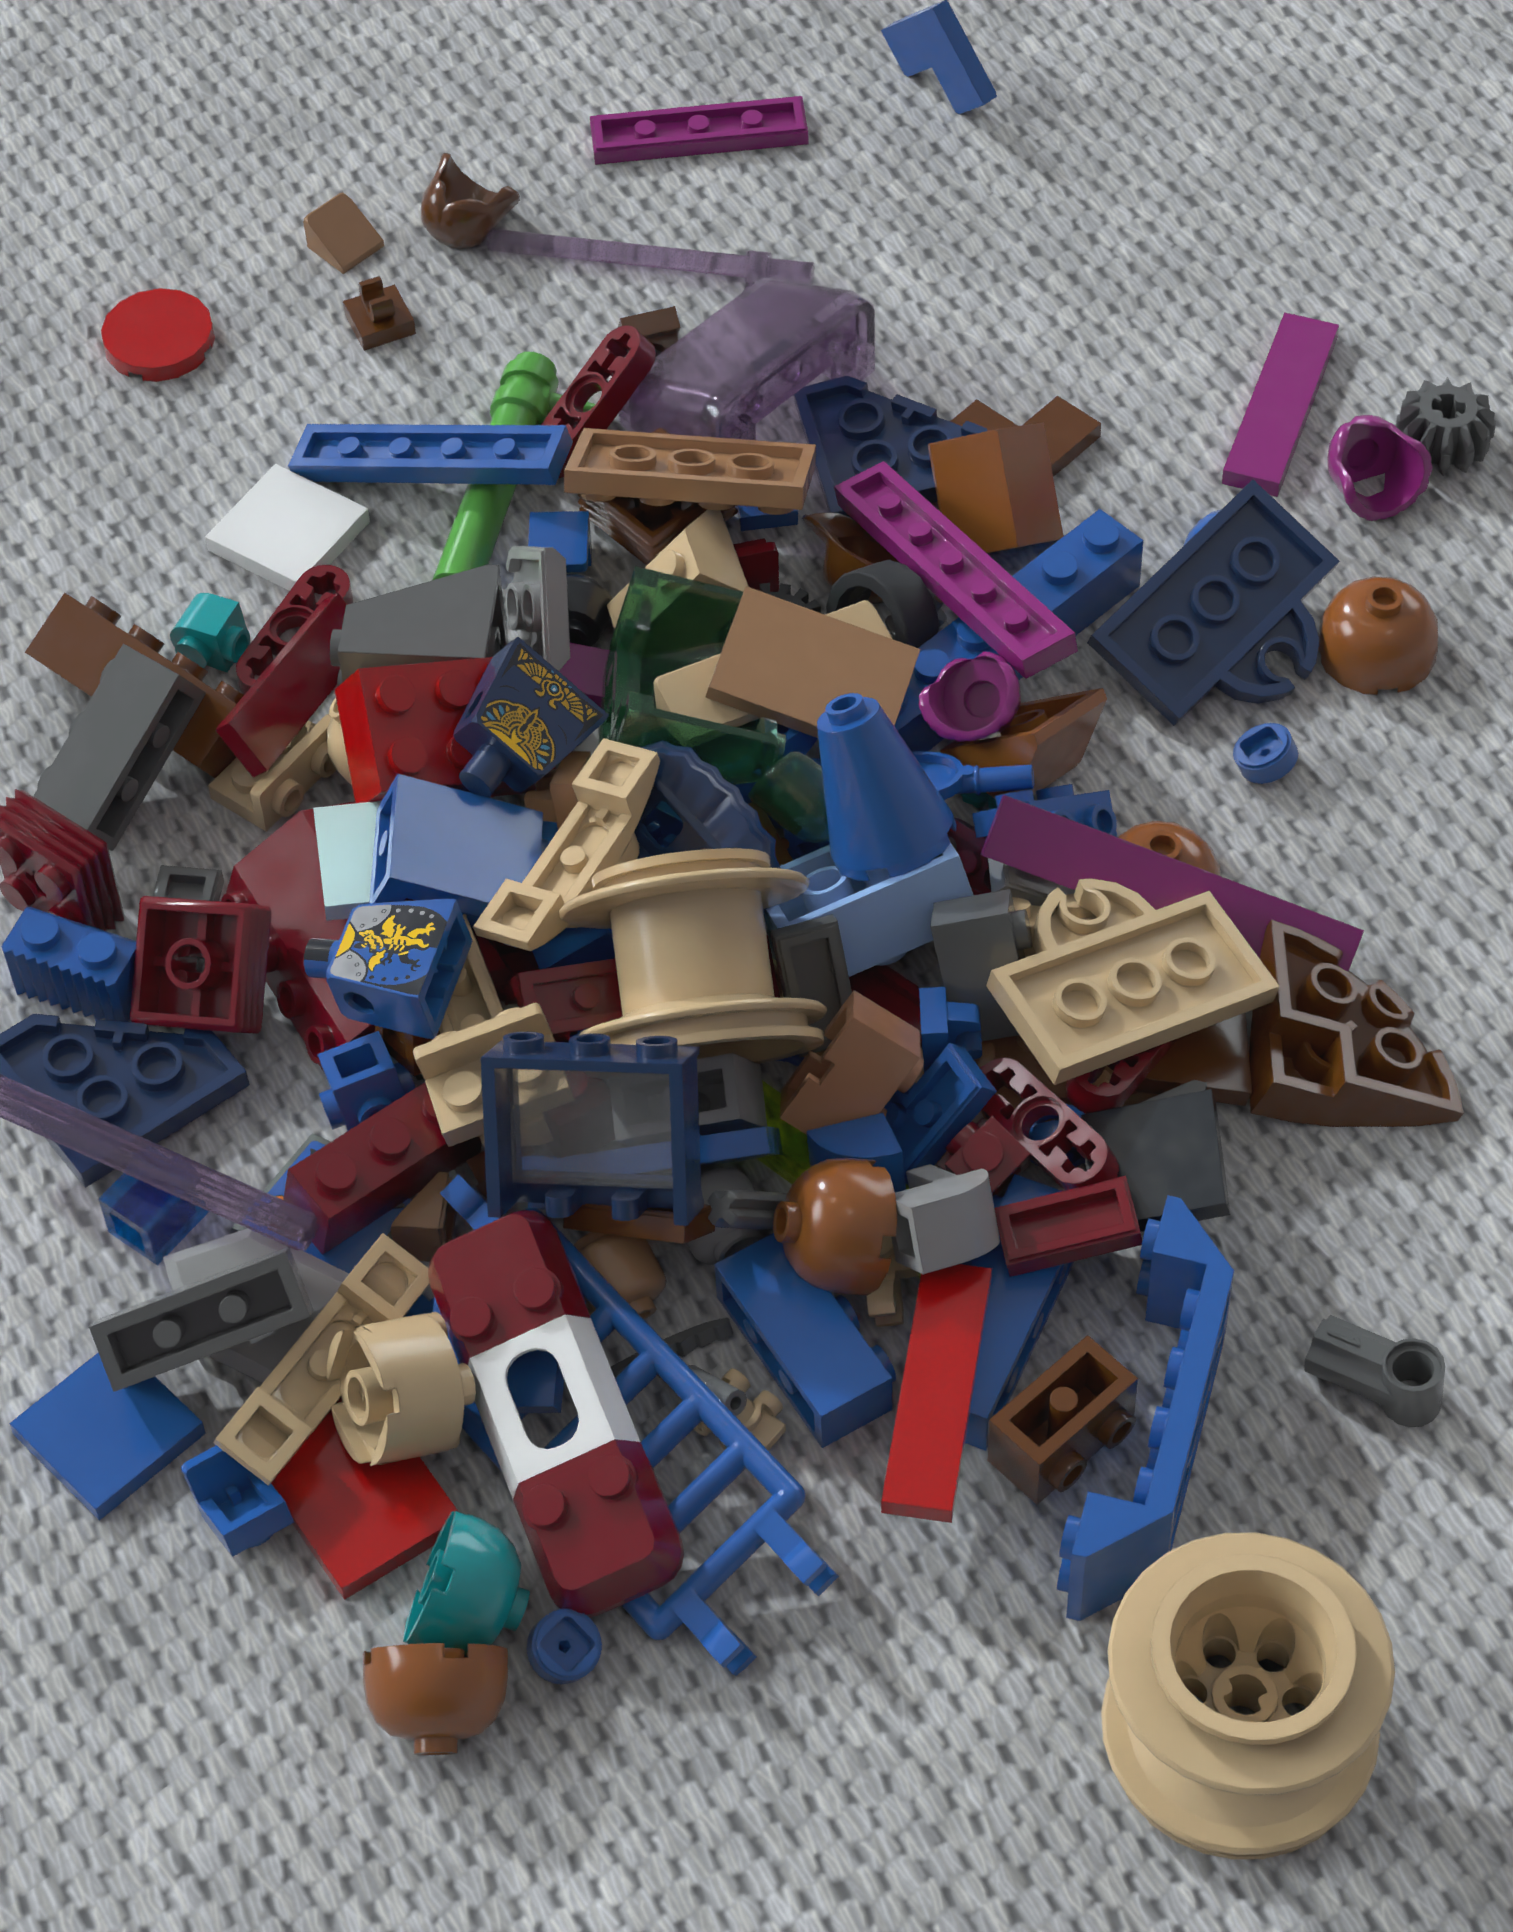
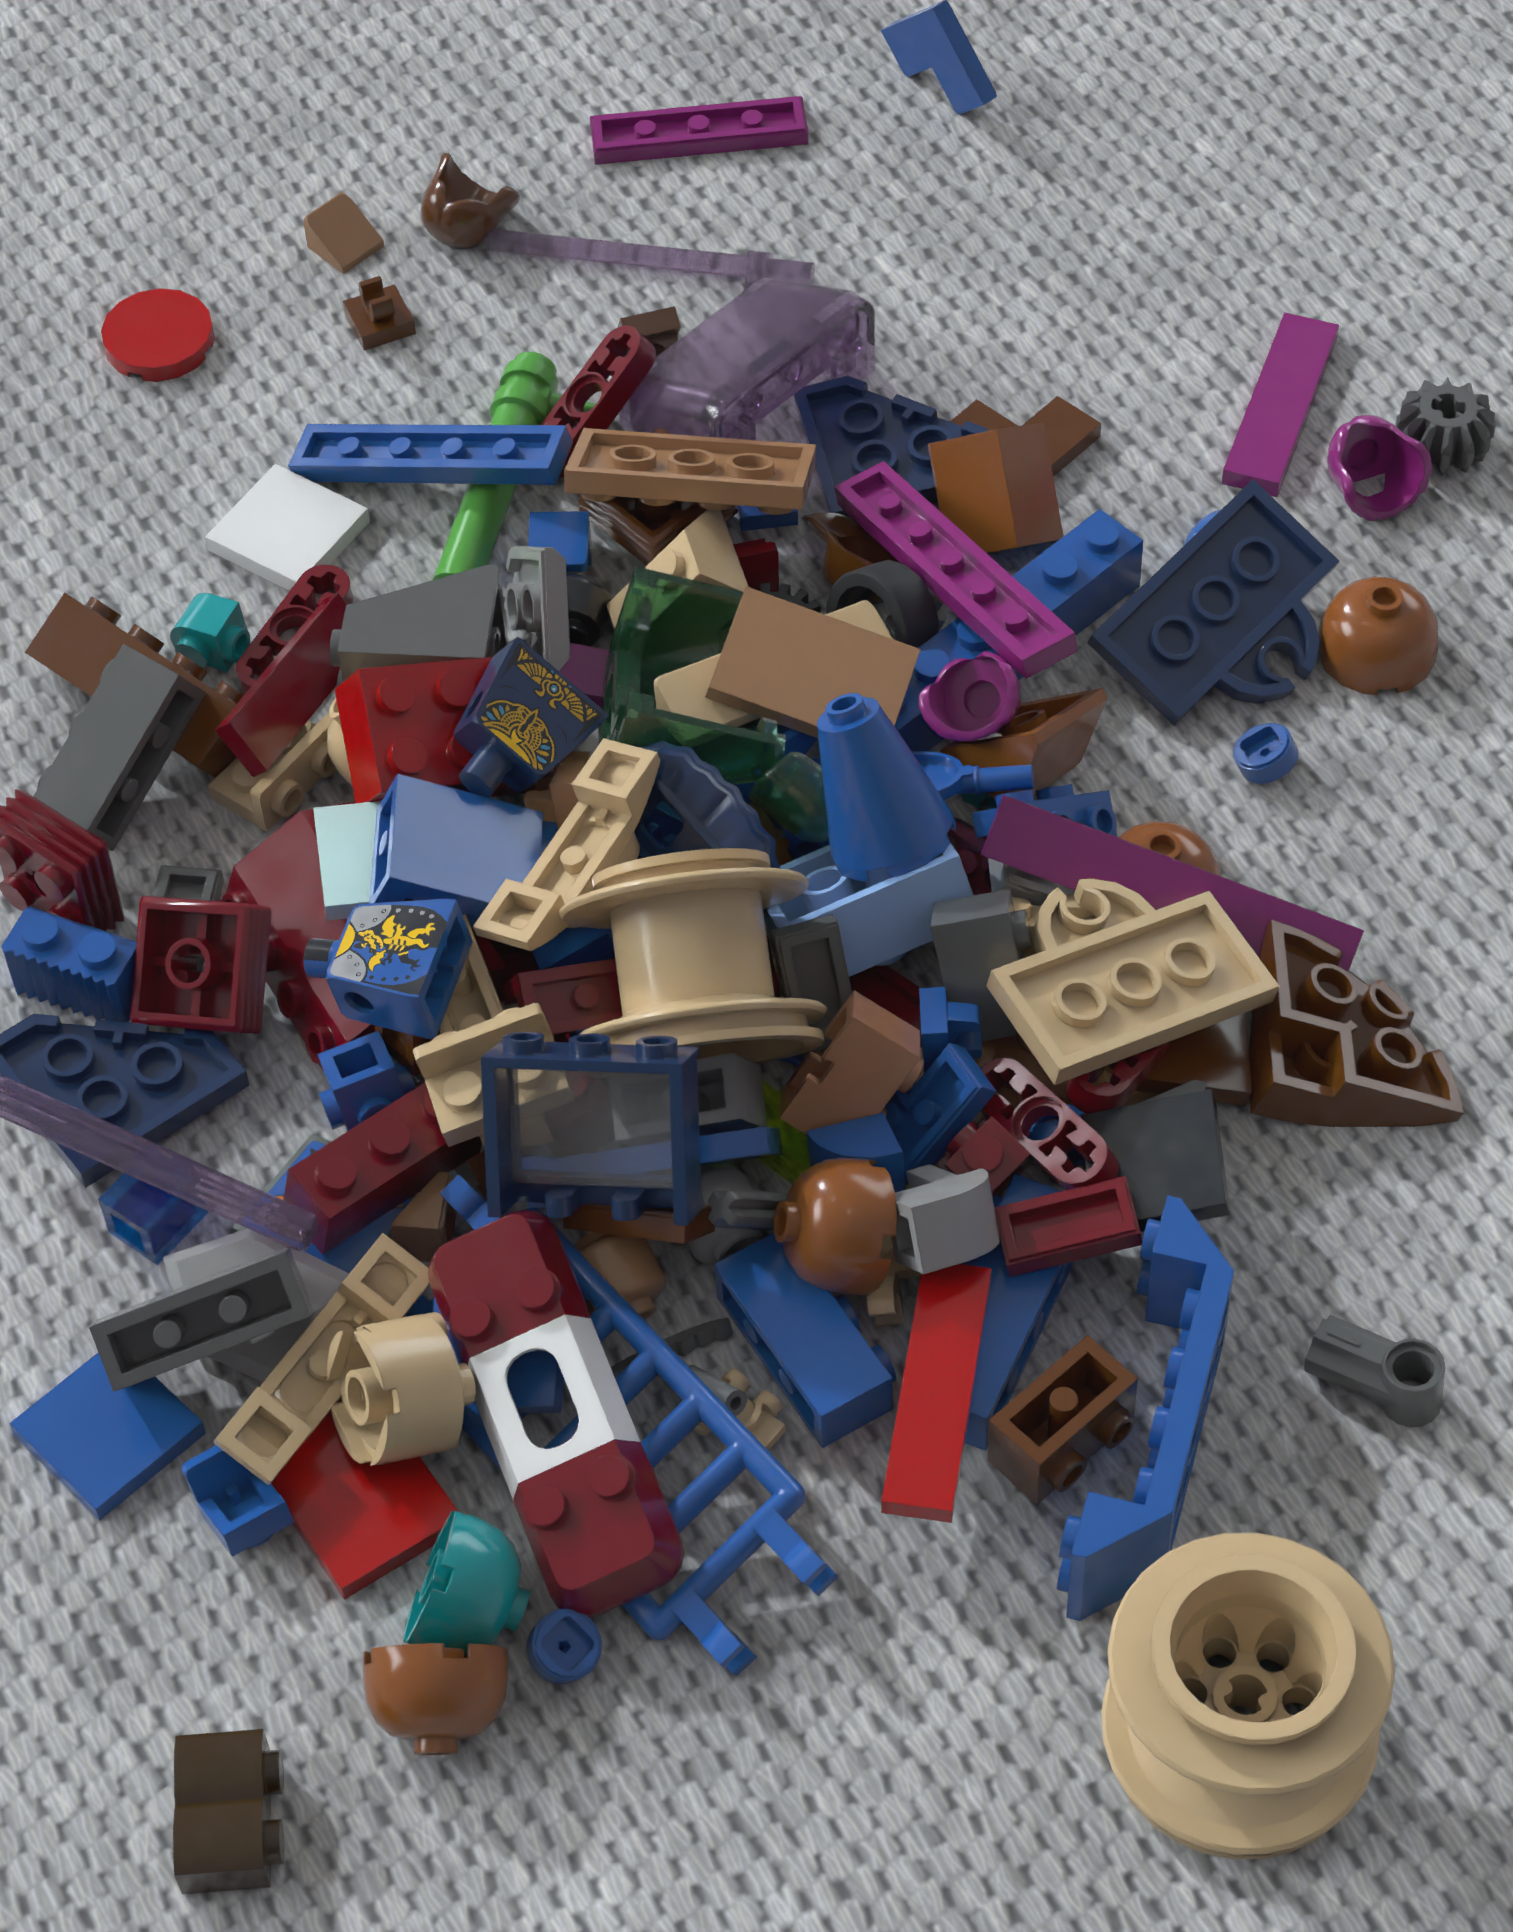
(225, 1811): none -> dark brown brick

